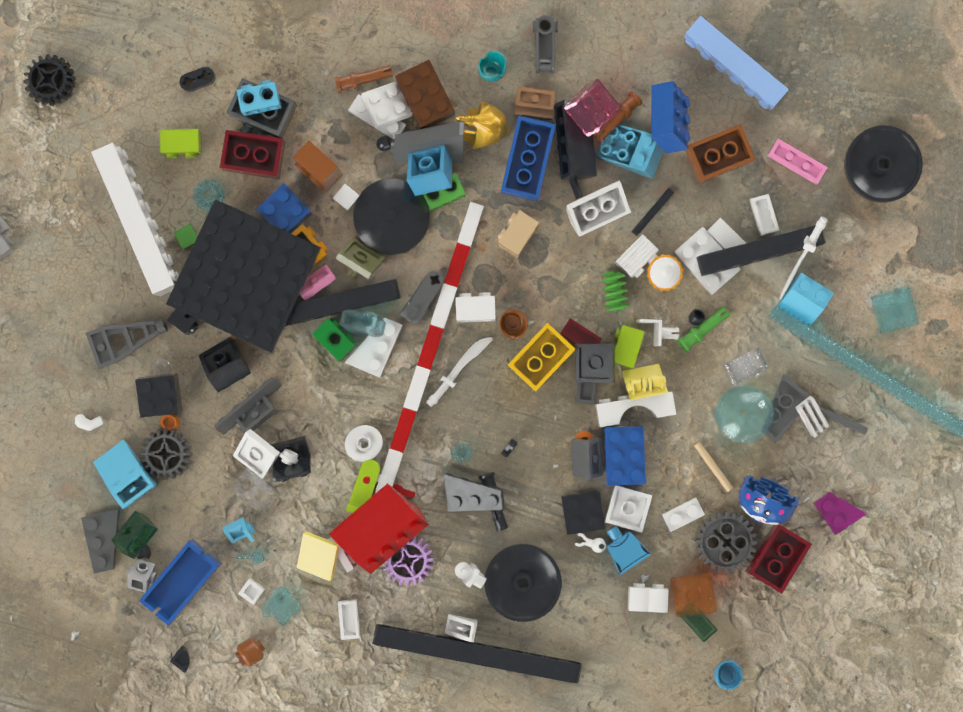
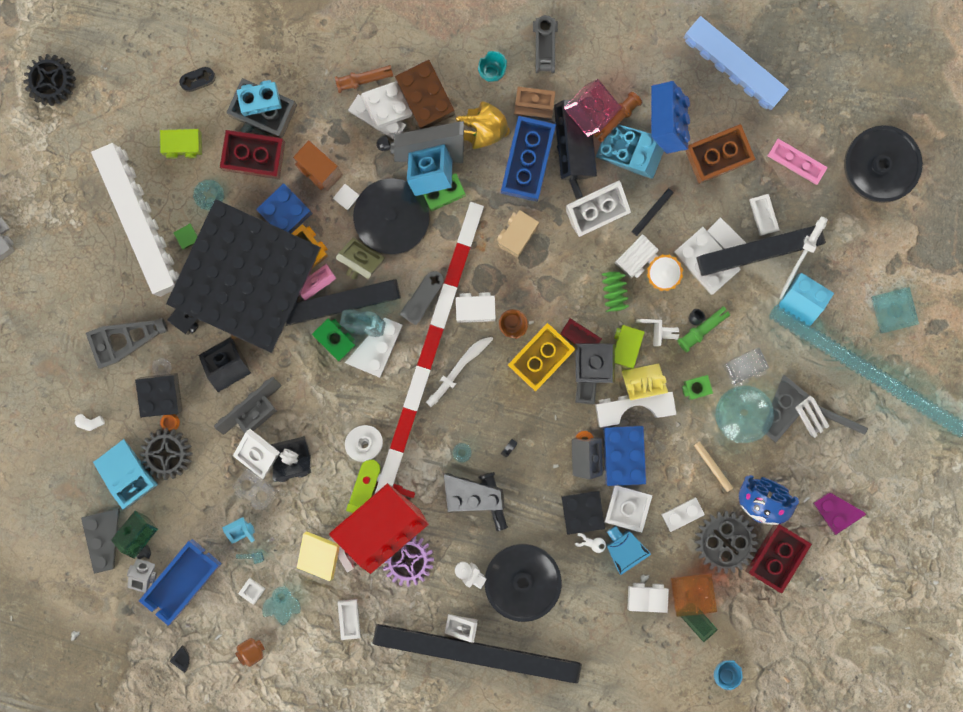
(704, 382): none -> bright green brick

